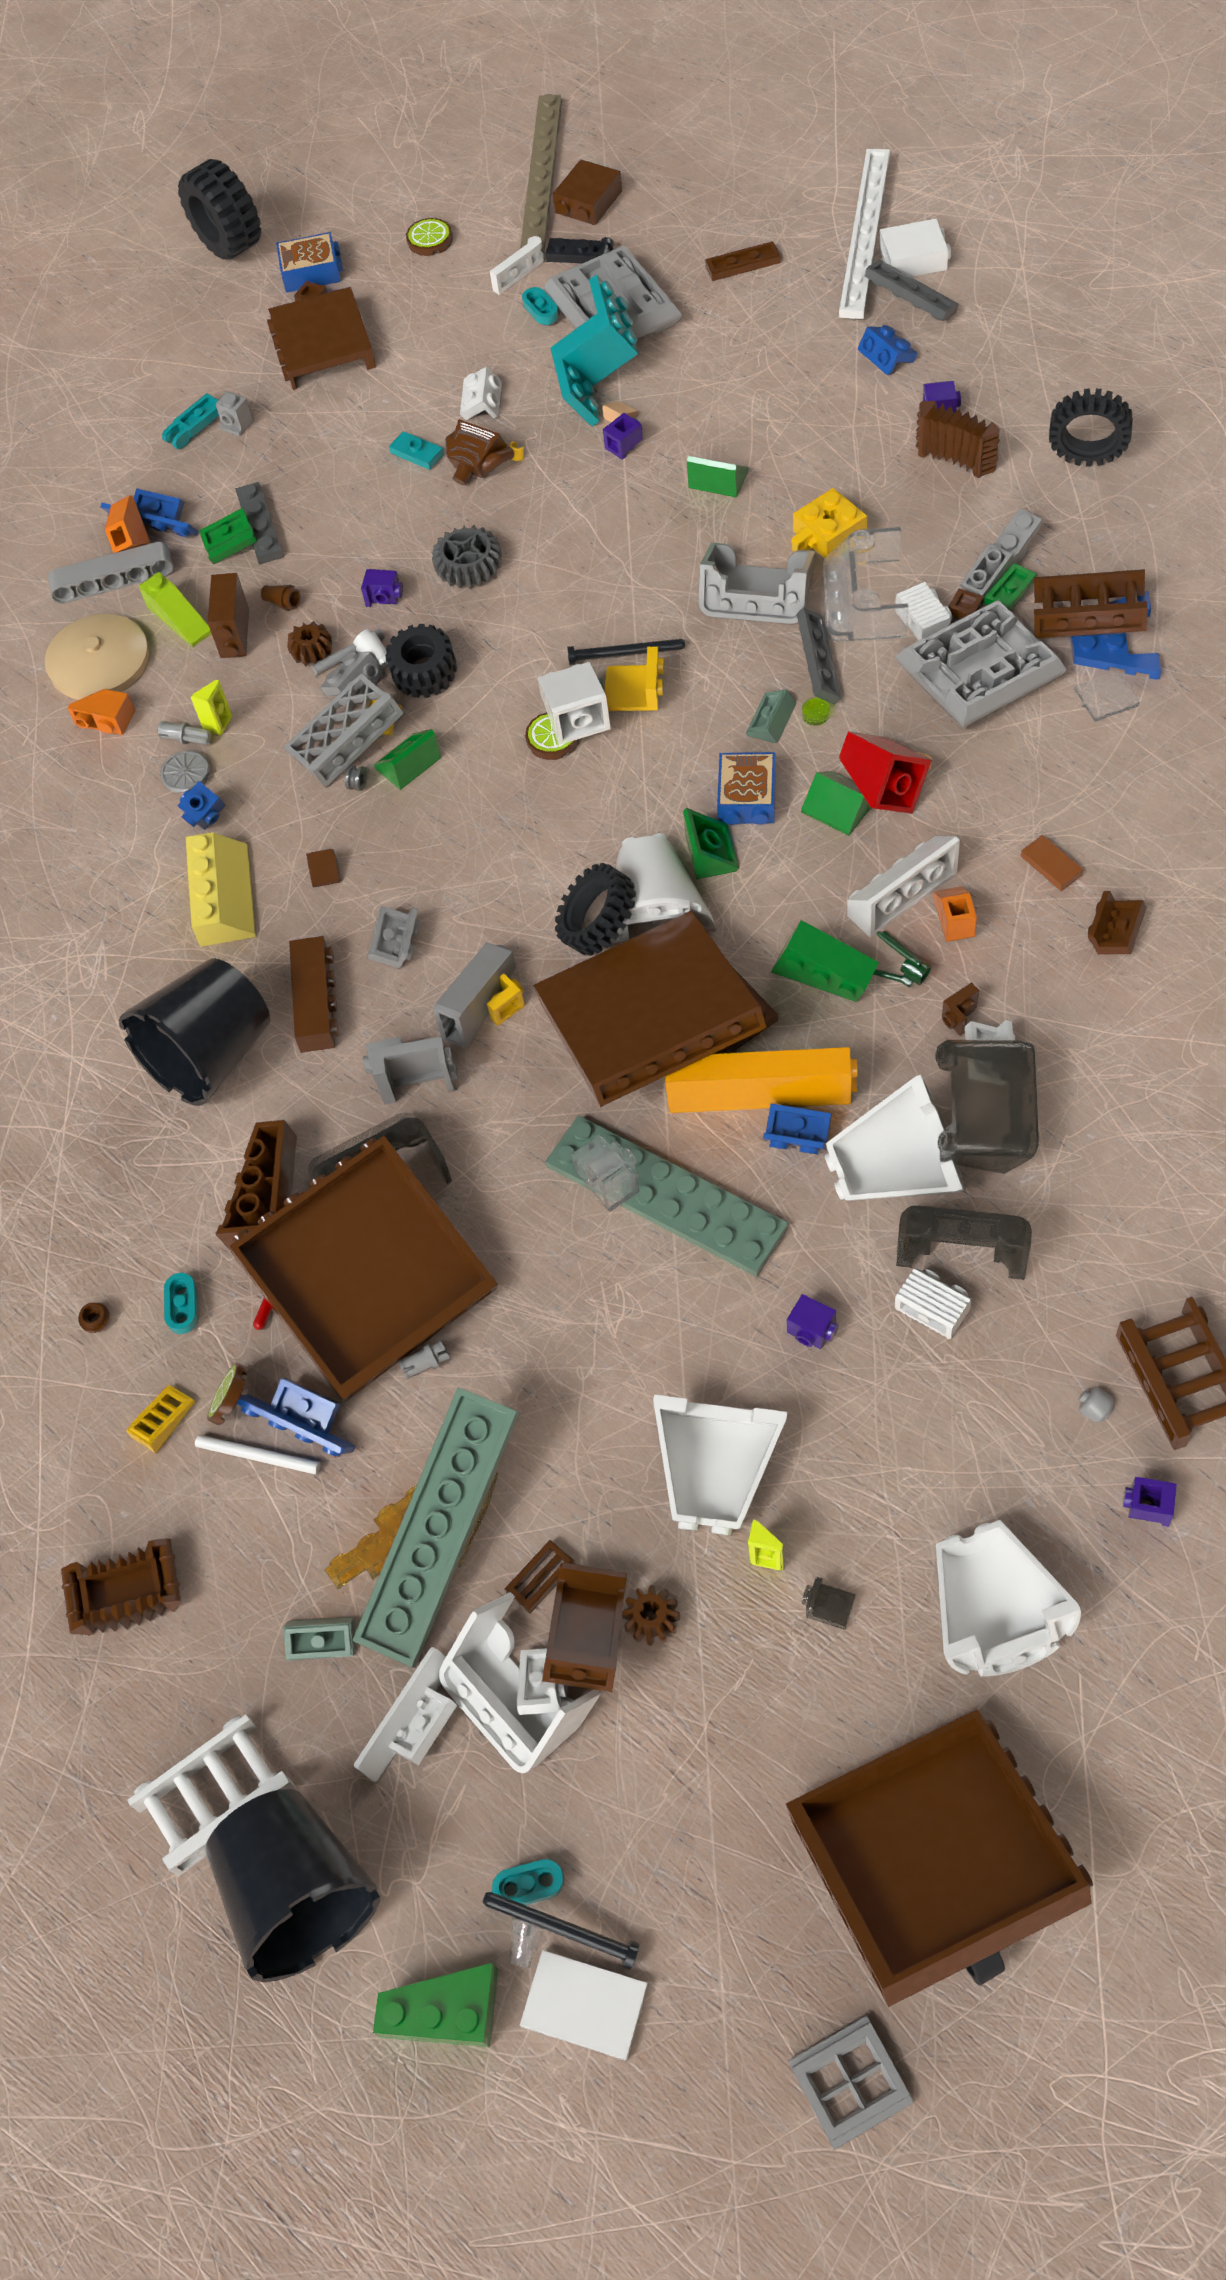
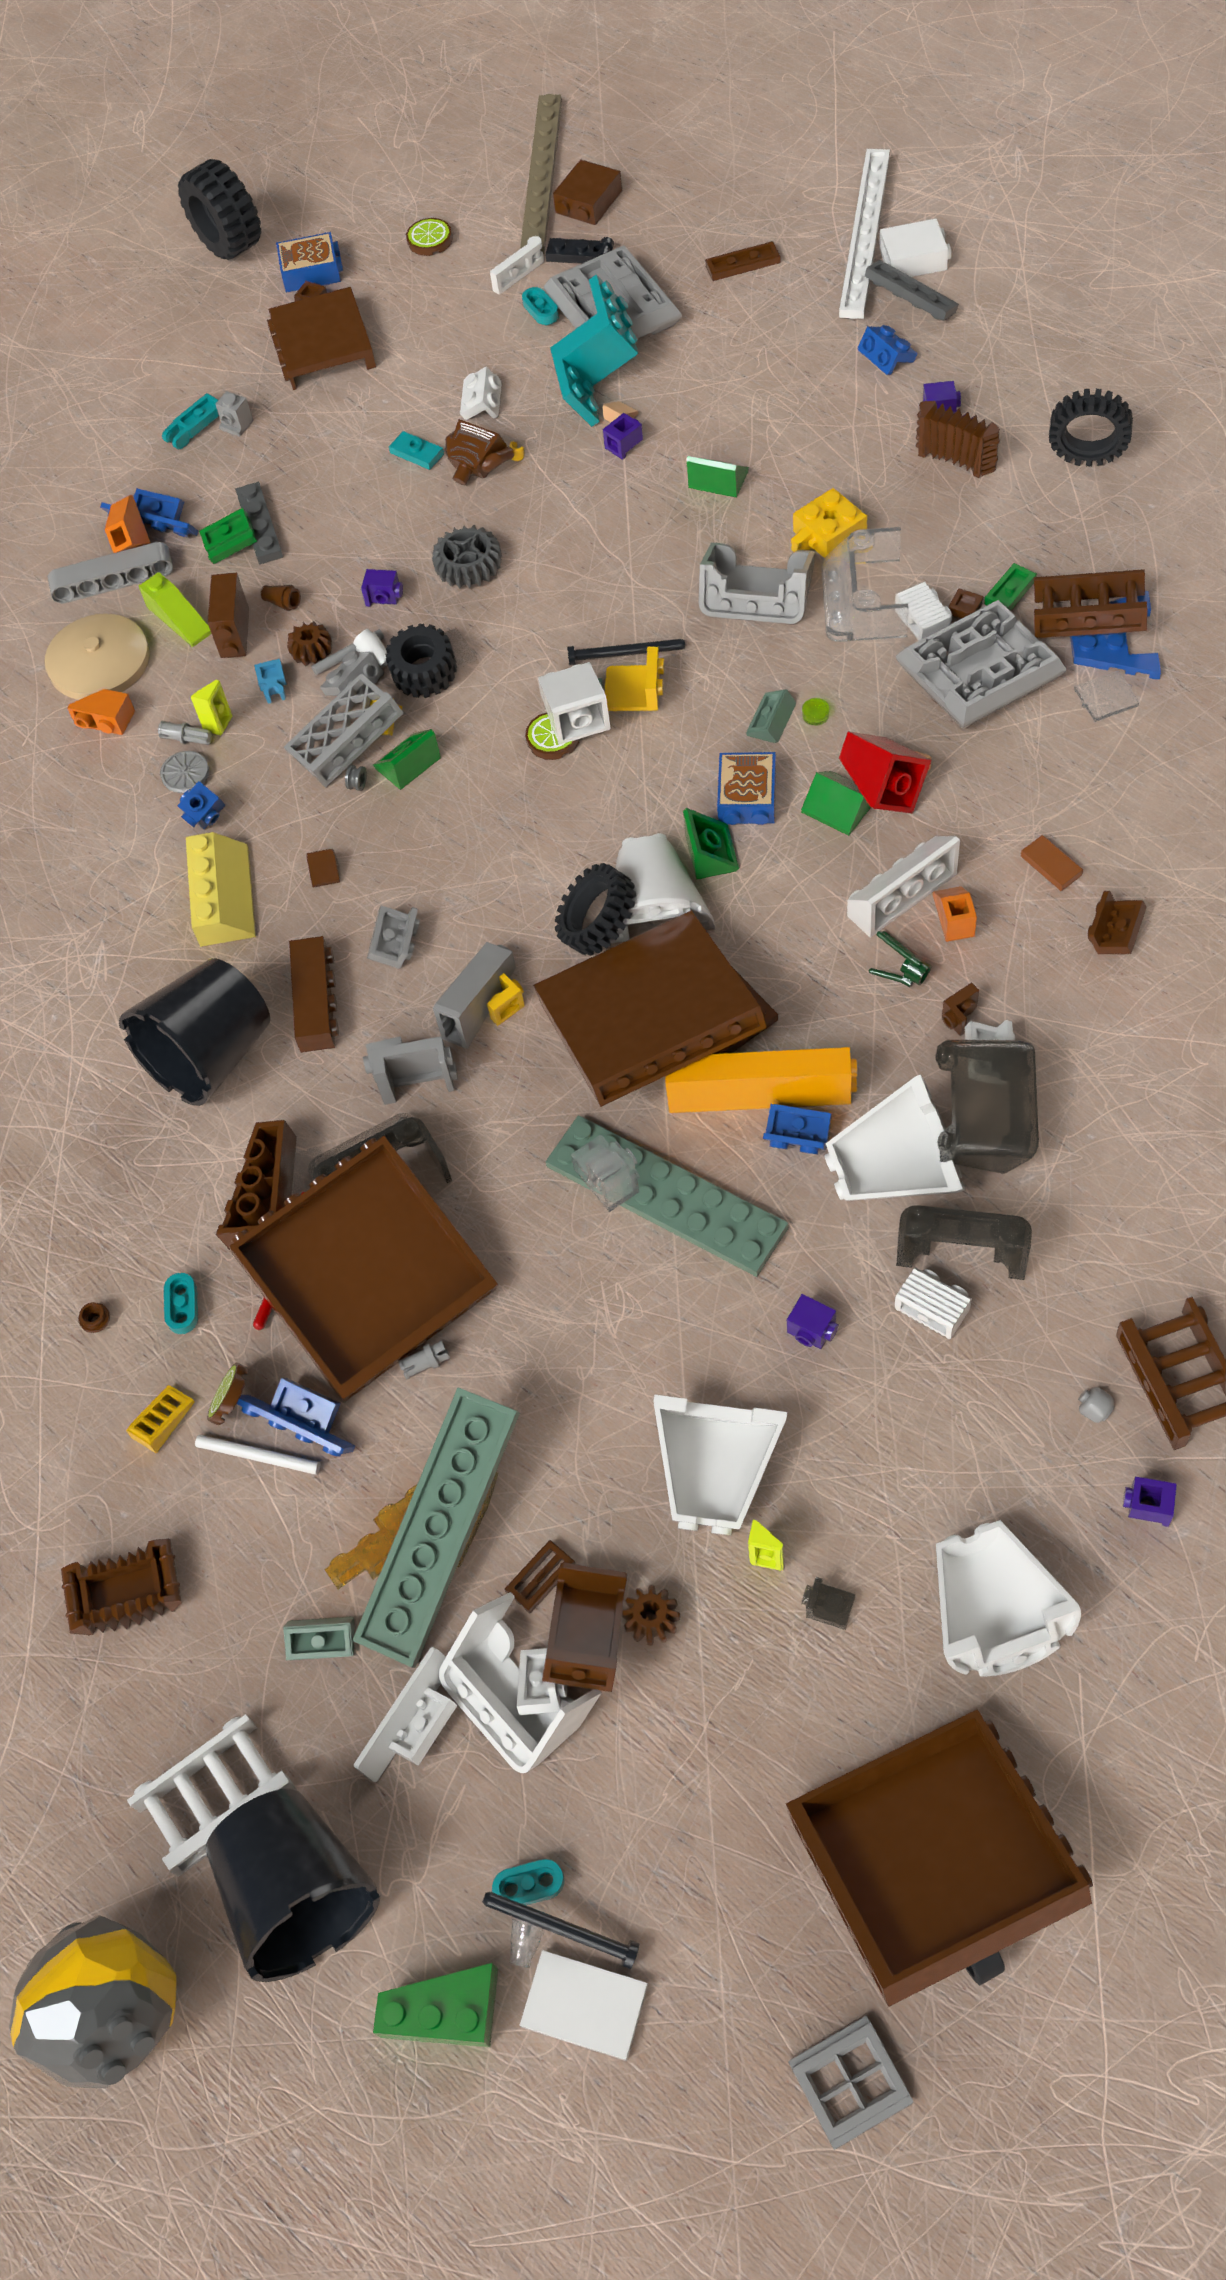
(92, 2004): none -> dark grey rock
(271, 678): none -> dark azure plate
(818, 656): dark grey plate -> none
(824, 963): green wedge -> none
(1007, 549): light grey slope -> none

